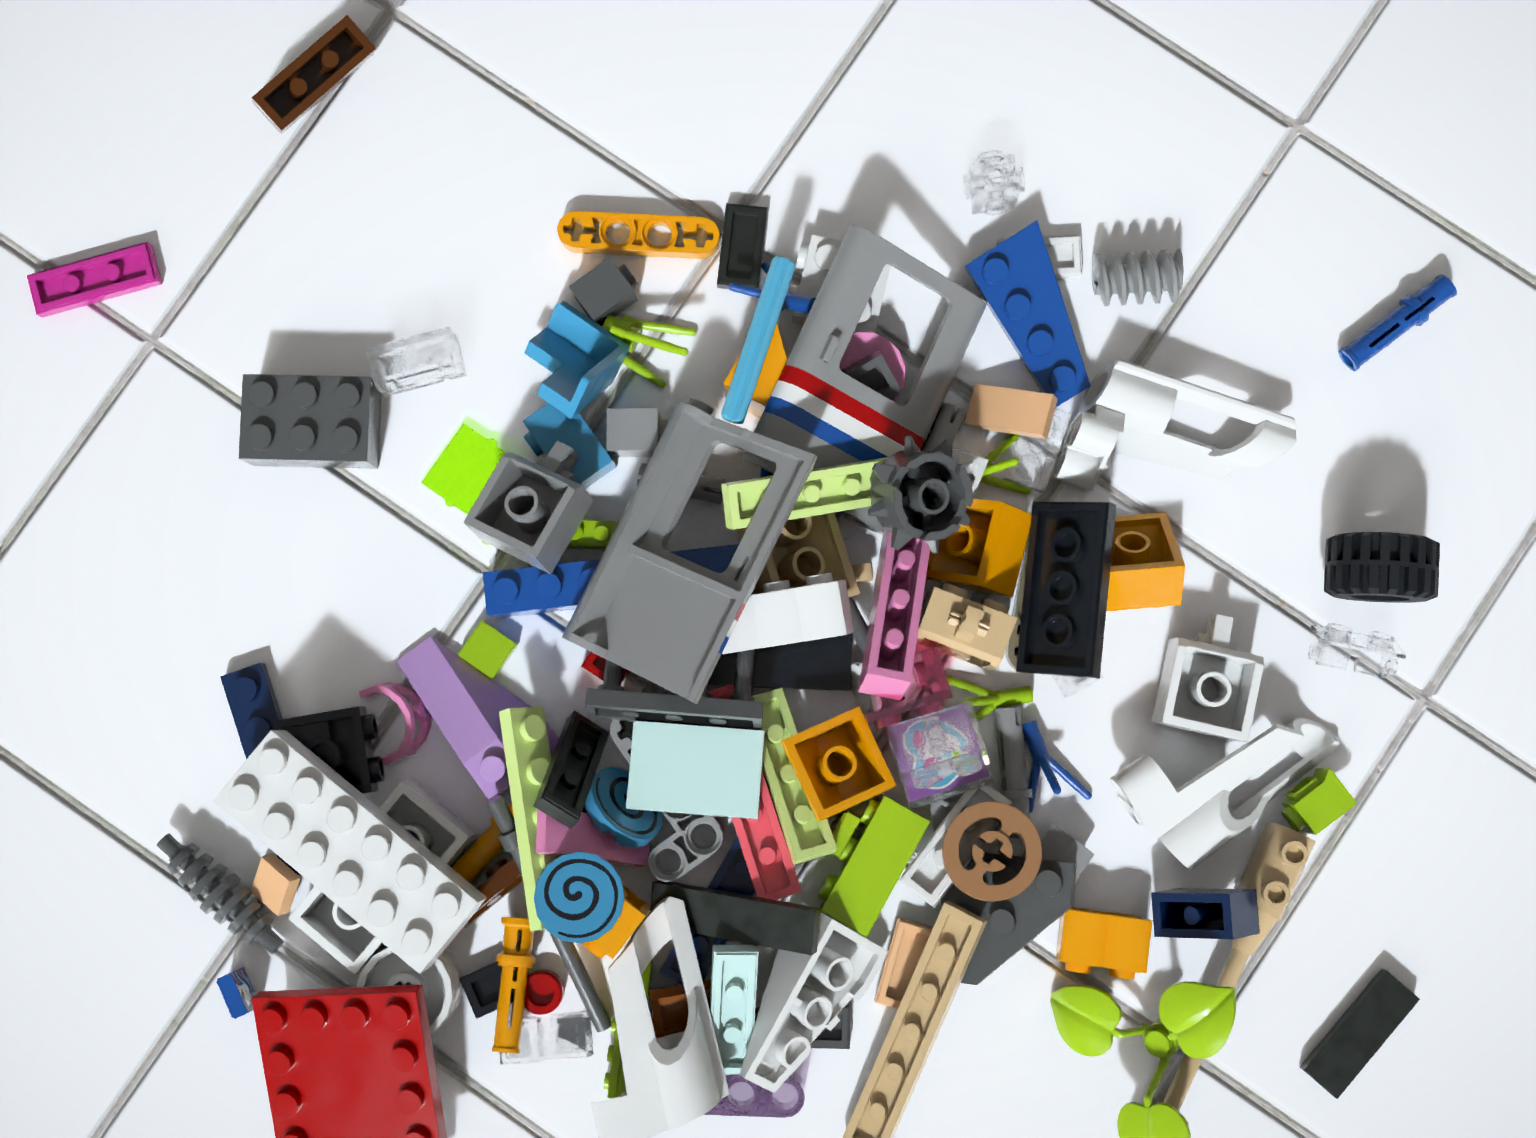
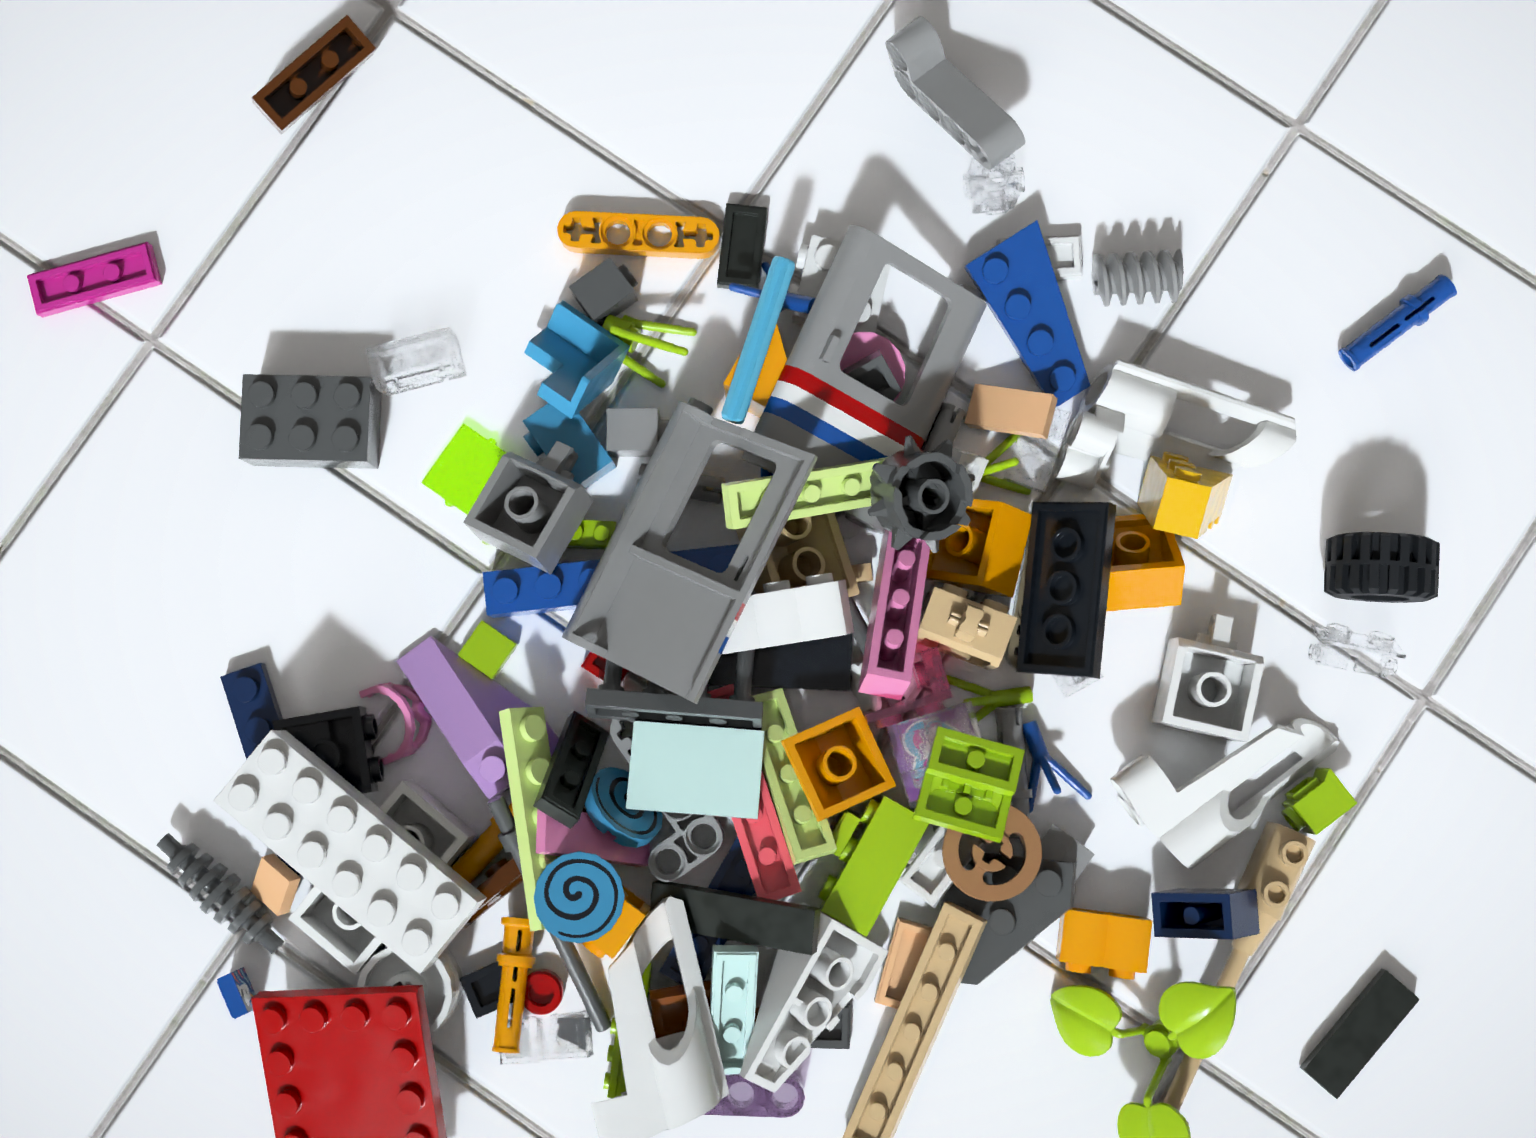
(950, 96): none -> light grey beam
(968, 784): none -> lime slope
(1182, 496): none -> yellow wedge

